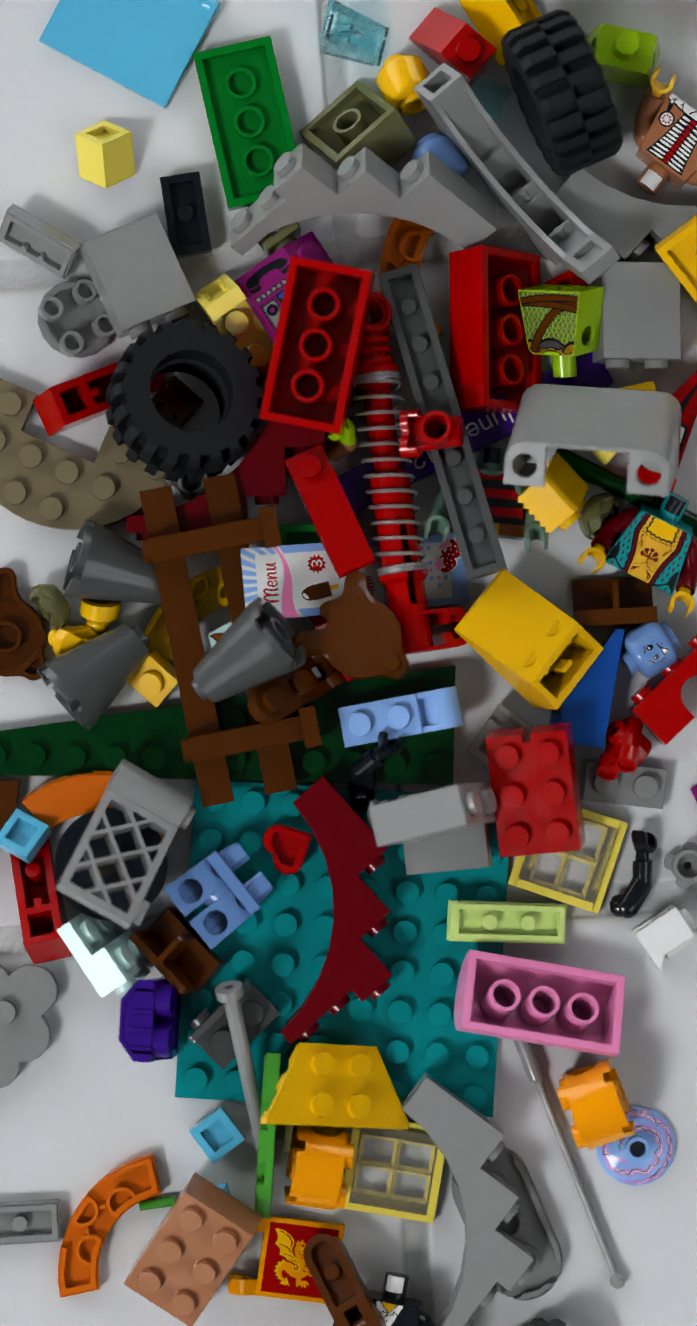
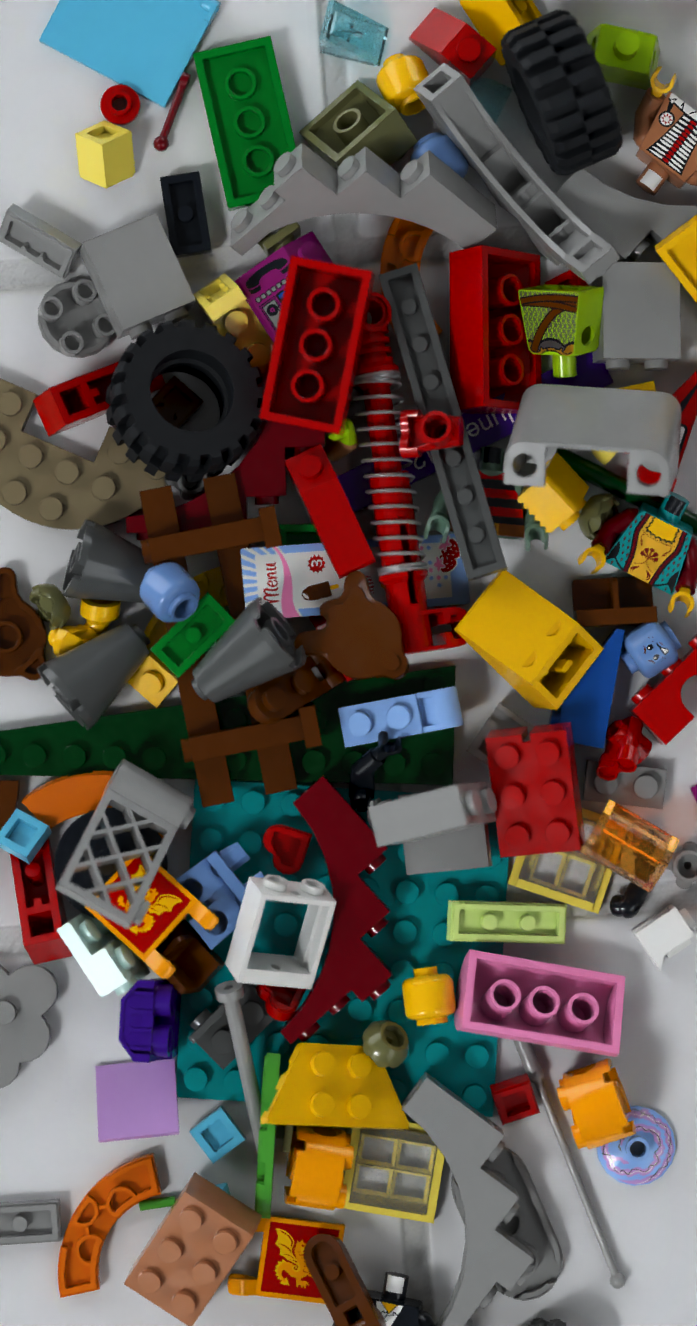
(123, 116): none -> red plate
(137, 1100): none -> lavender piece
(161, 142): none -> dark red hinge
(167, 908): none -> flag
(170, 592): none -> medium blue head
(193, 636): none -> green plate
(275, 969): none -> white window
(280, 1001): none -> red tile
(386, 1043): none -> olive plate
(428, 996): none -> yellow head
(514, 1098): none -> red tile
(630, 846): none -> clear orange panel

